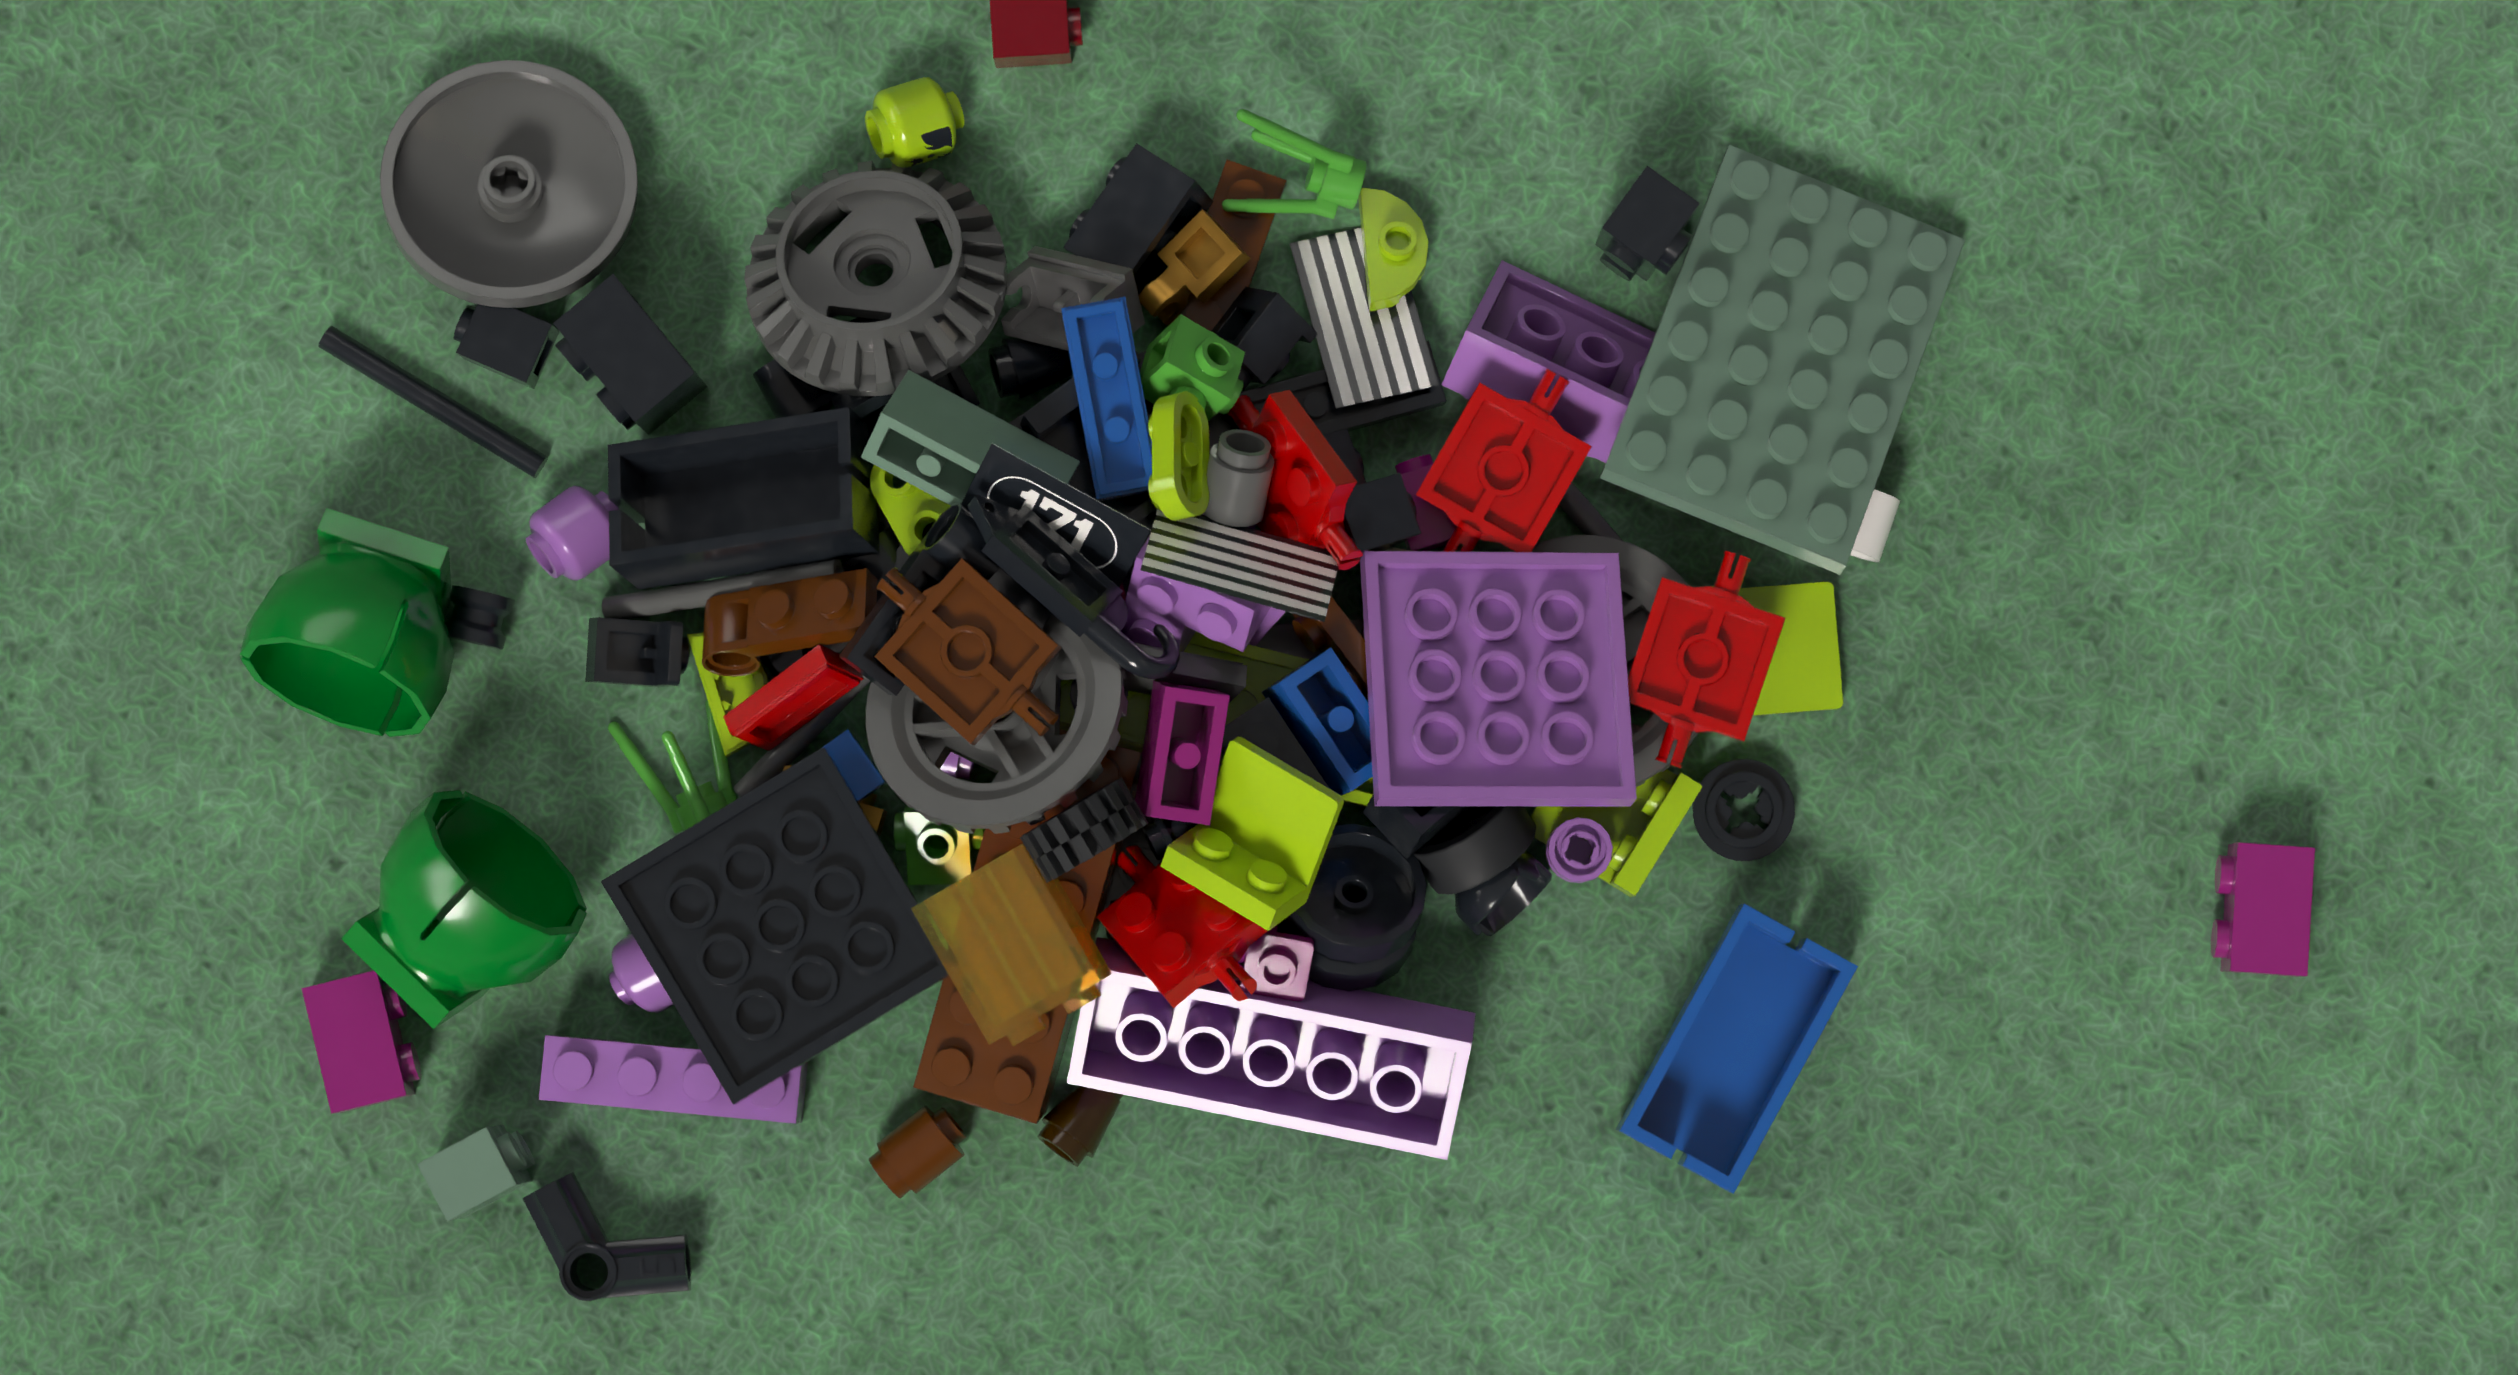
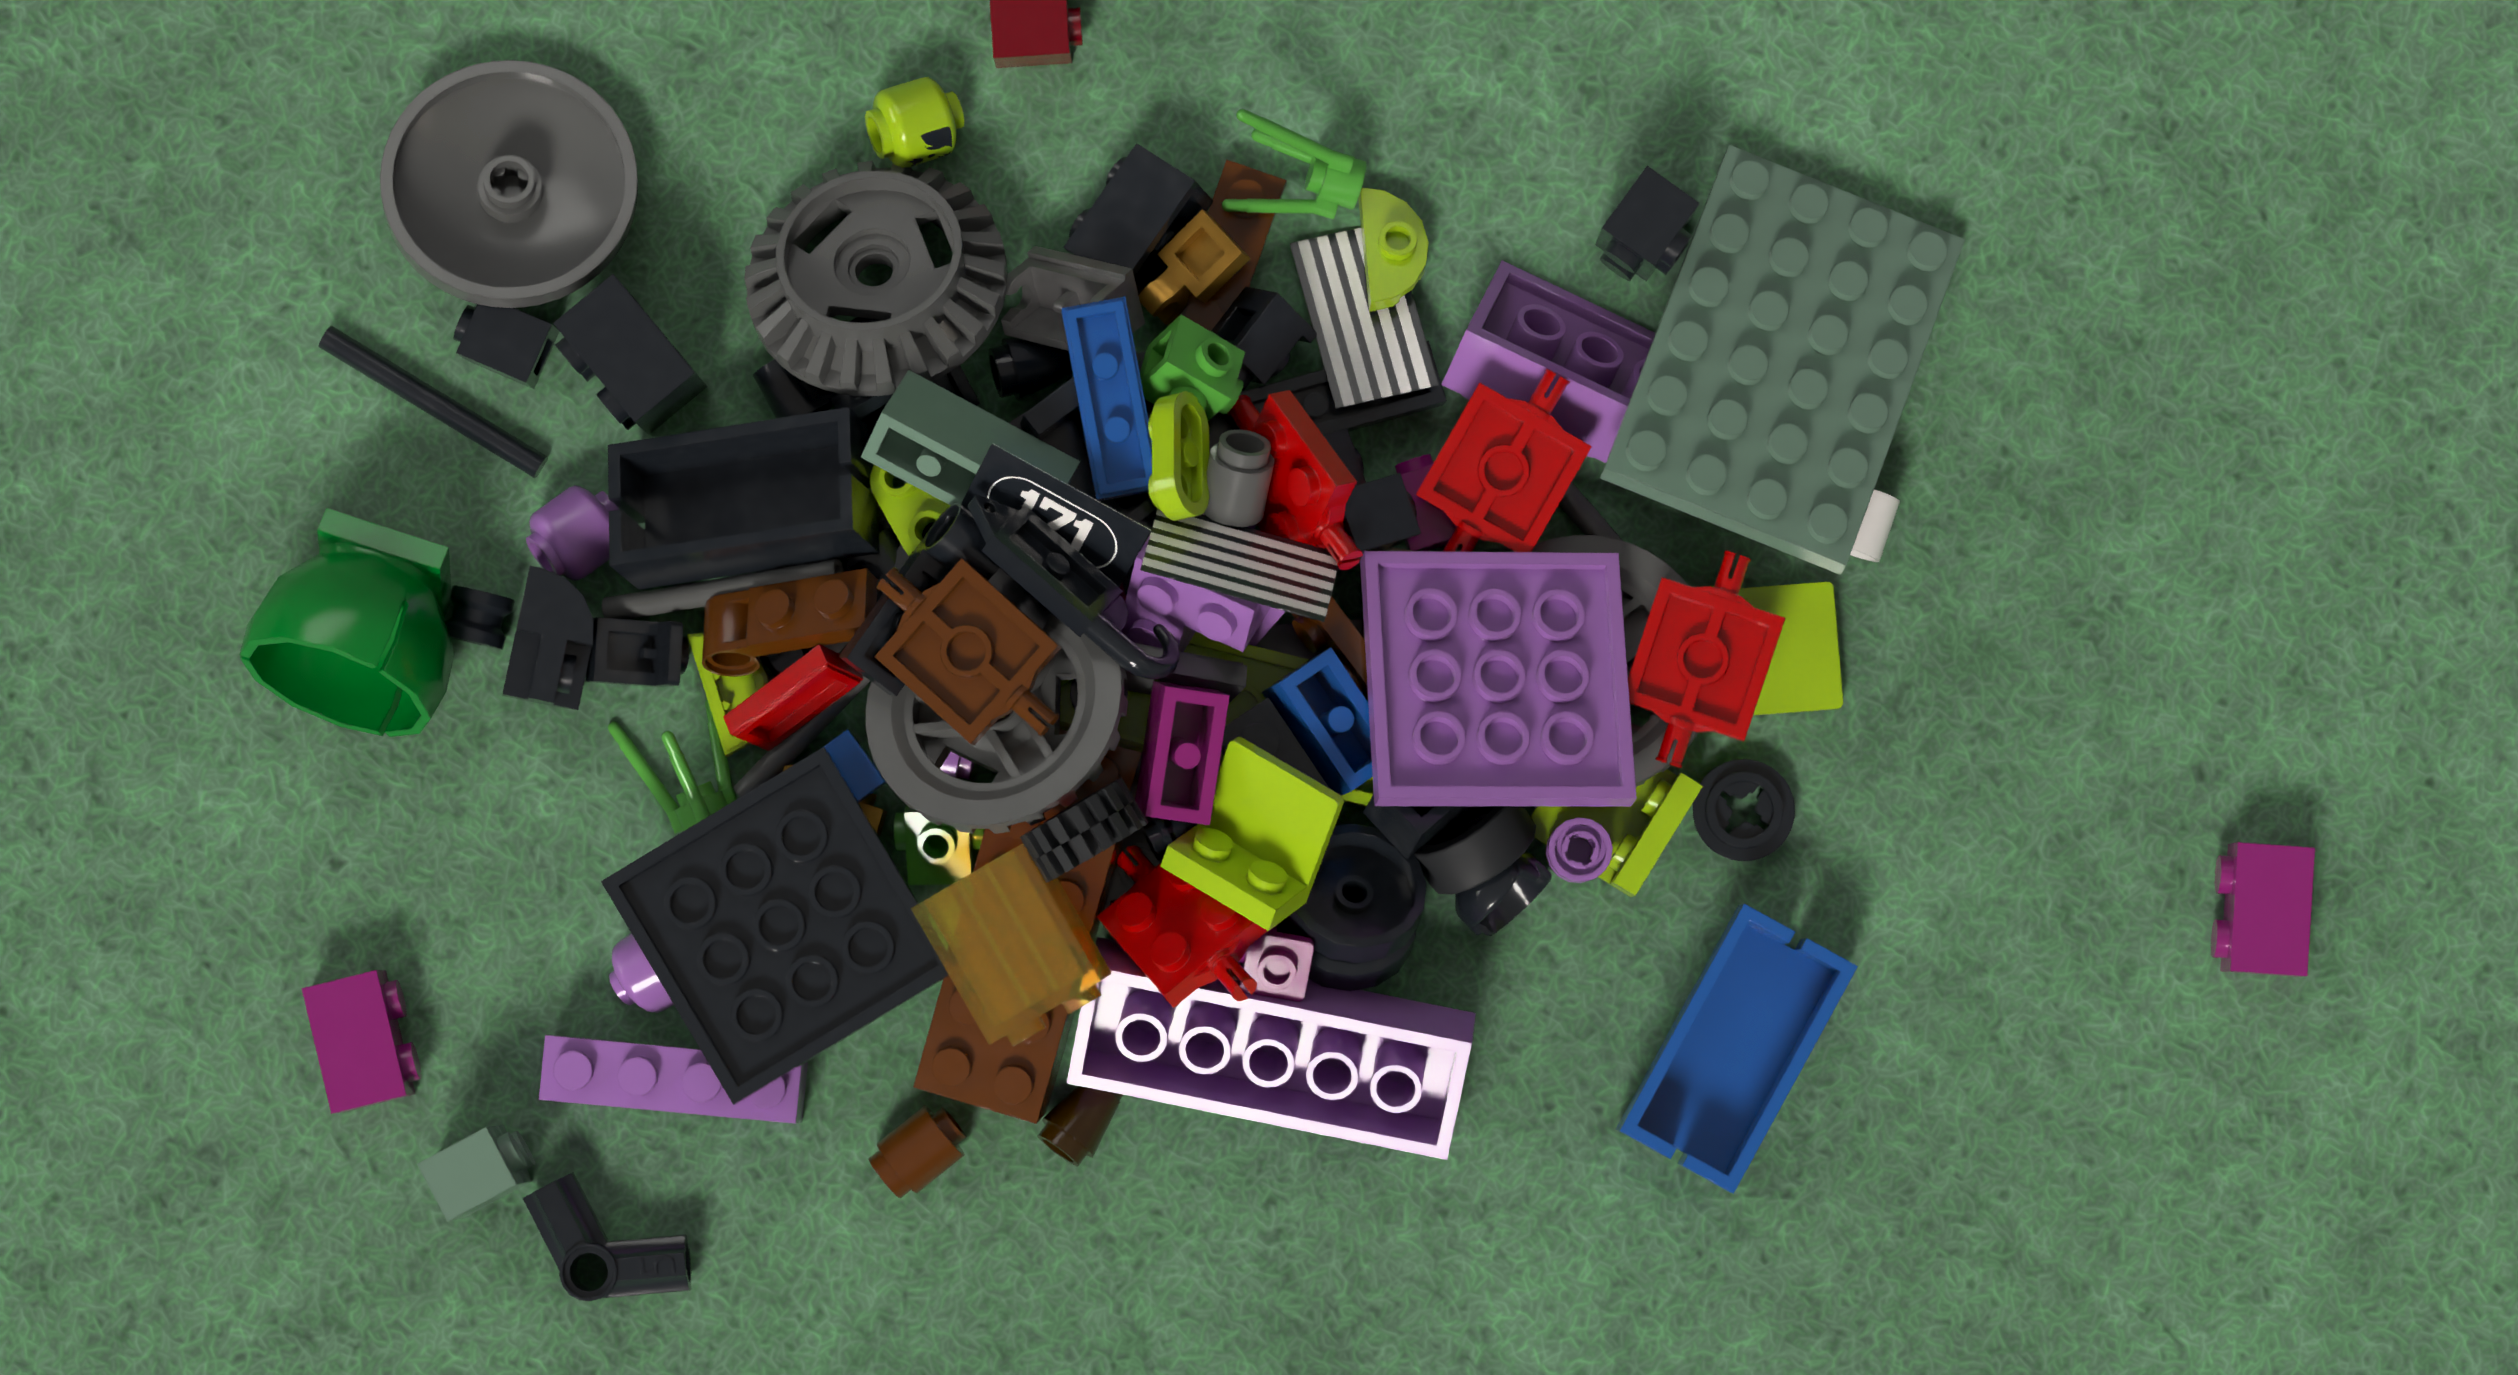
(466, 906): green plate -> none
(550, 643): none -> black brick

